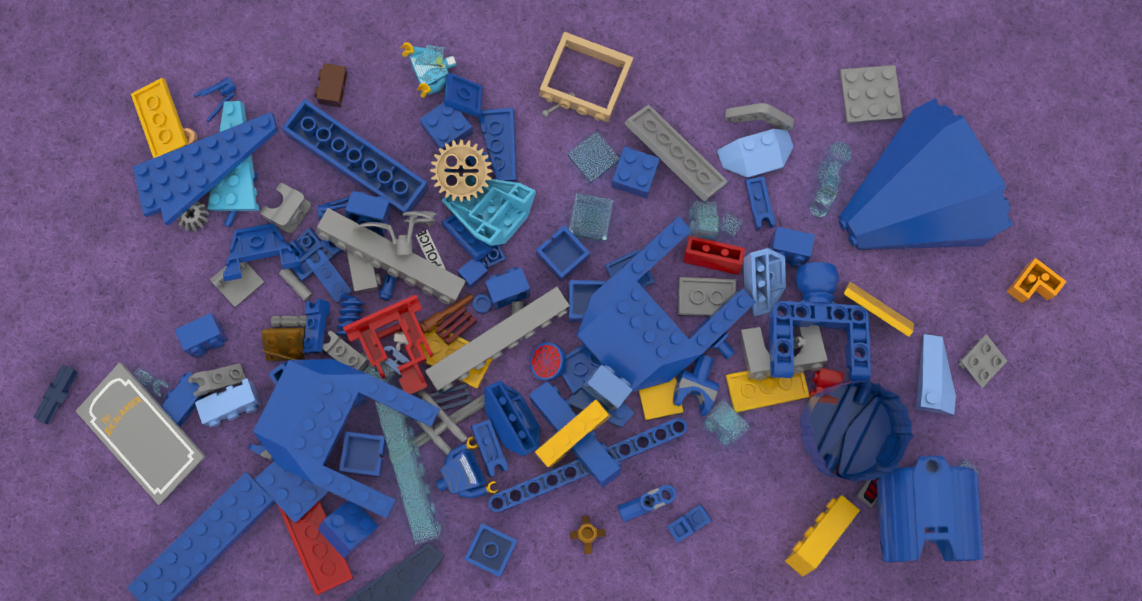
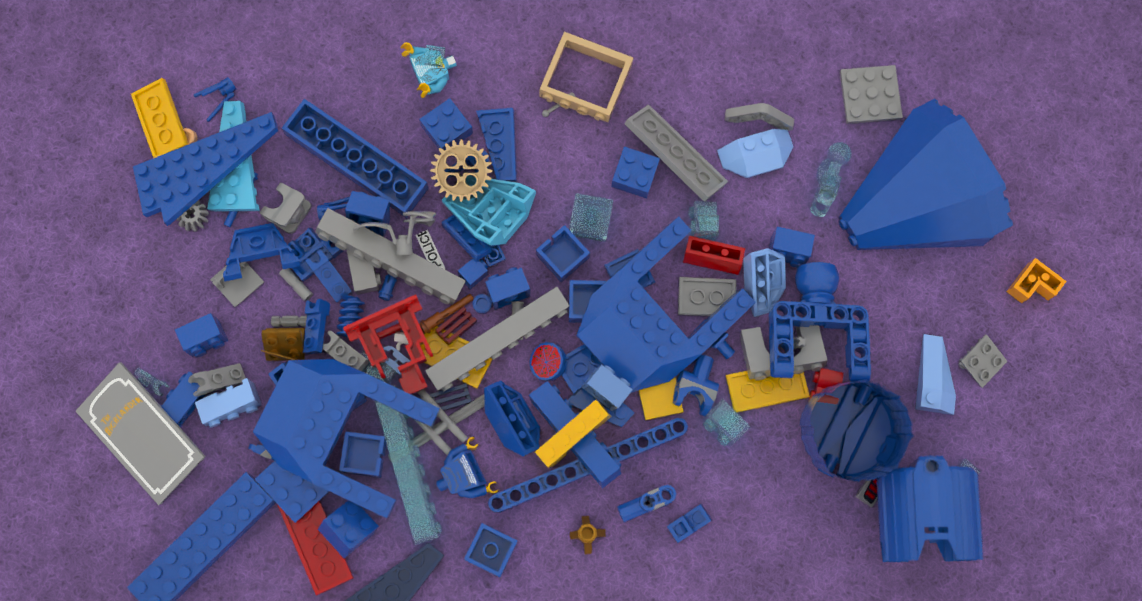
(55, 394): dark blue piece -> none
(331, 85): reddish brown brick -> none
(463, 94): blue tile -> none
(489, 447): blue plate -> none
(593, 157): clear light blue plate -> none
(730, 225): clear light blue tile -> none
(759, 202): blue plate -> none
(822, 536): yellow wedge -> none
(879, 309): yellow tile -> none

